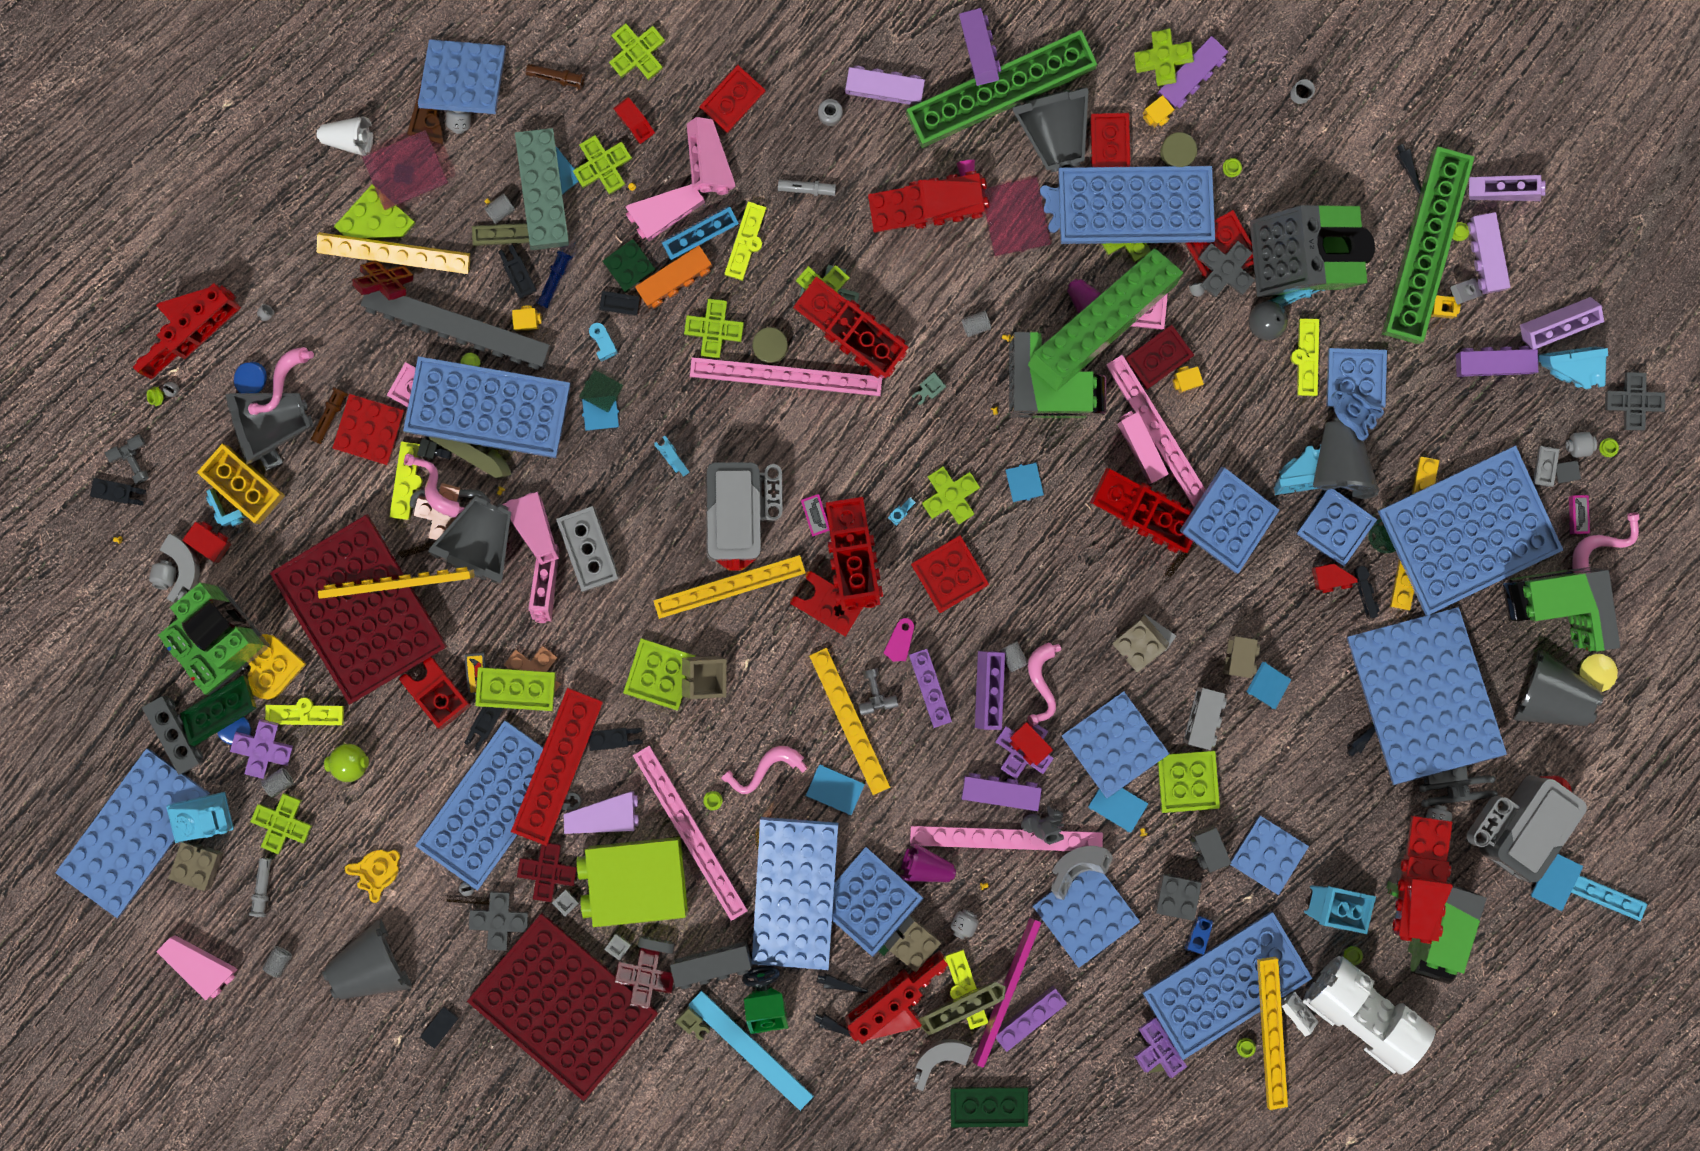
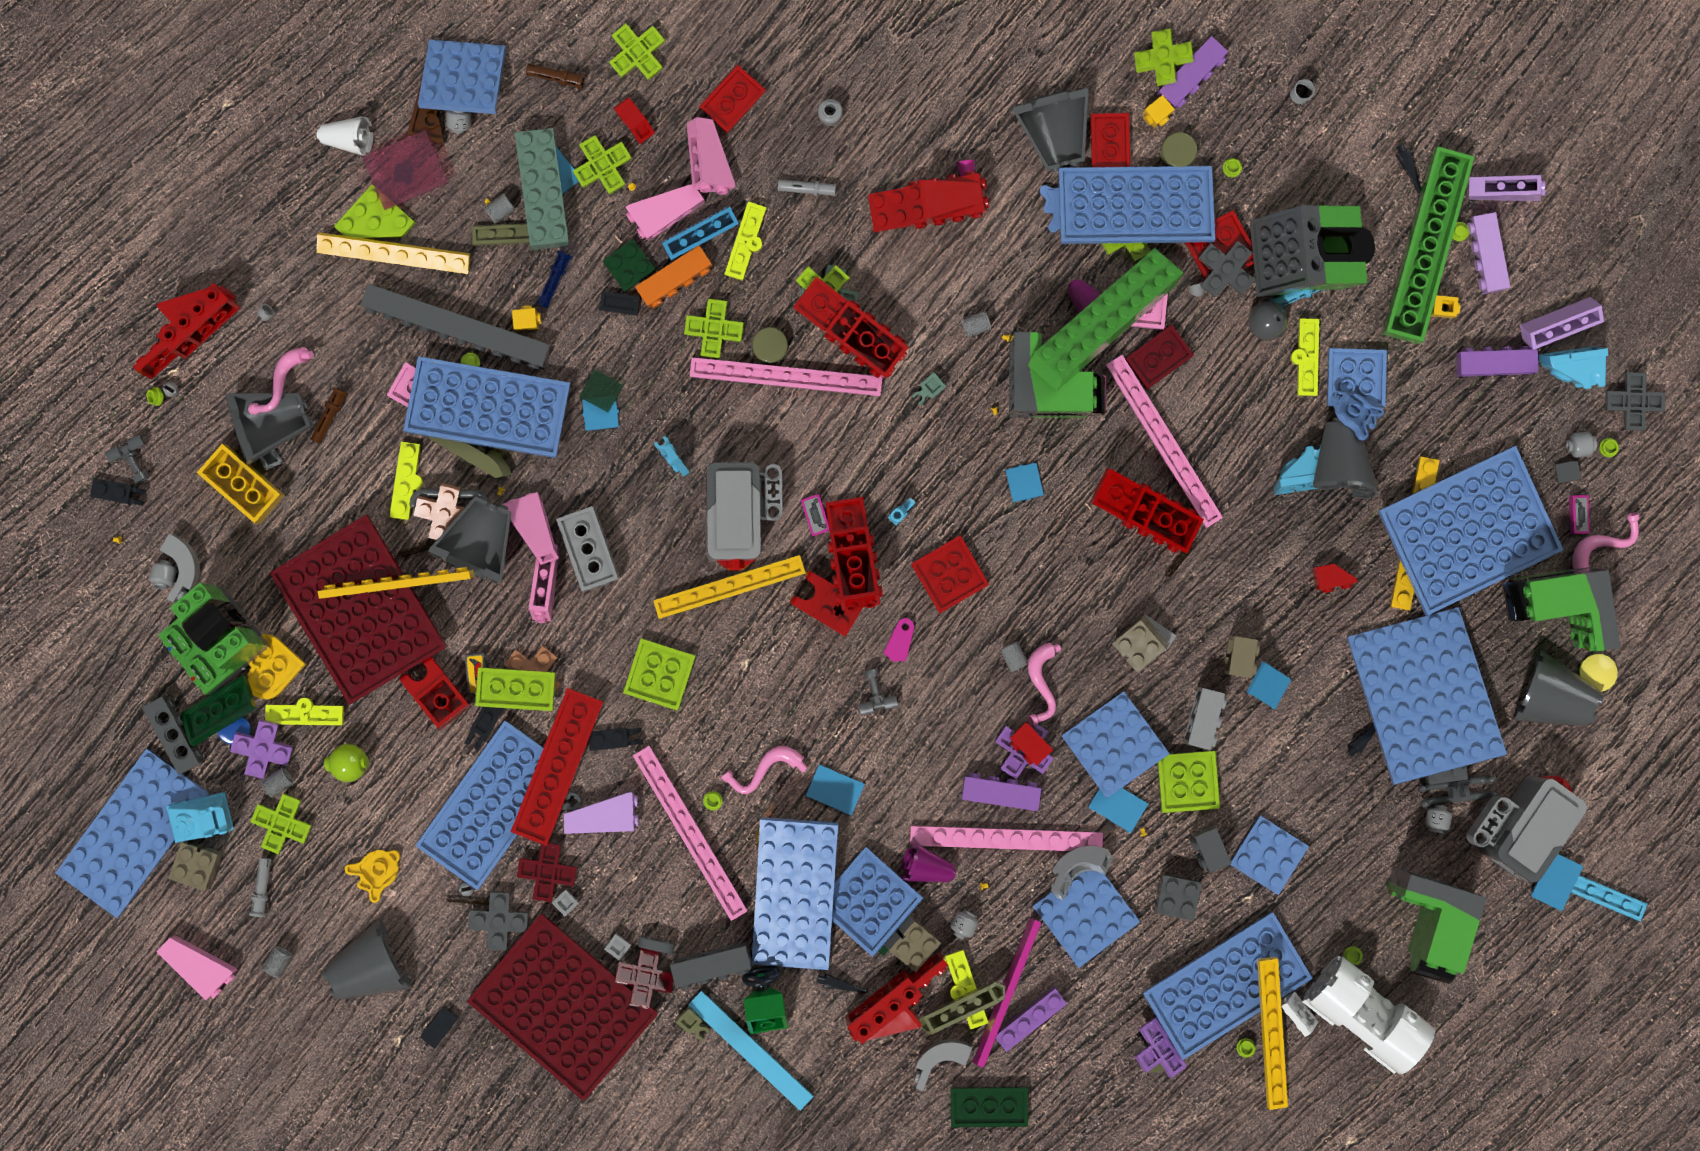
(207, 541): red brick -> none
(234, 518): medium azure bracket -> none
(250, 377): blue piece -> none
(368, 429): red plate -> none
(378, 278): dark red plate -> none
(429, 449): pearl dark grey piece -> none
(432, 495): bright pink animal -> none
(518, 274): black hinge -> none
(604, 341): medium azure leg -> none
(633, 882): lime brick -> none
(704, 677): dark tan piece -> none
(828, 1023): black piece -> none
(849, 721): yellow plate -> none
(884, 86): lavender brick -> none
(930, 688): medium lavender piece -> none
(950, 495): lime plate -> none
(979, 46): medium lavender brick -> none
(989, 690): medium lavender brick -> none
(1016, 217): clear pink piece -> none
(1017, 83): bright green brick -> none
(1047, 828): dark grey animal -> none
(1142, 446): bright pink slope -> none
(1187, 379): yellow brick -> none
(1199, 935): blue leg -> none
(1229, 520): medium blue plate -> none
(1336, 526): medium blue plate -> none
(1341, 908): medium azure piece -> none
(1366, 590): black hinge -> none
(1382, 538): clear green wheel -> none
(1424, 881): red wedge -> none
(1466, 291): light grey plate -> none
(1546, 466): light grey plate -> none

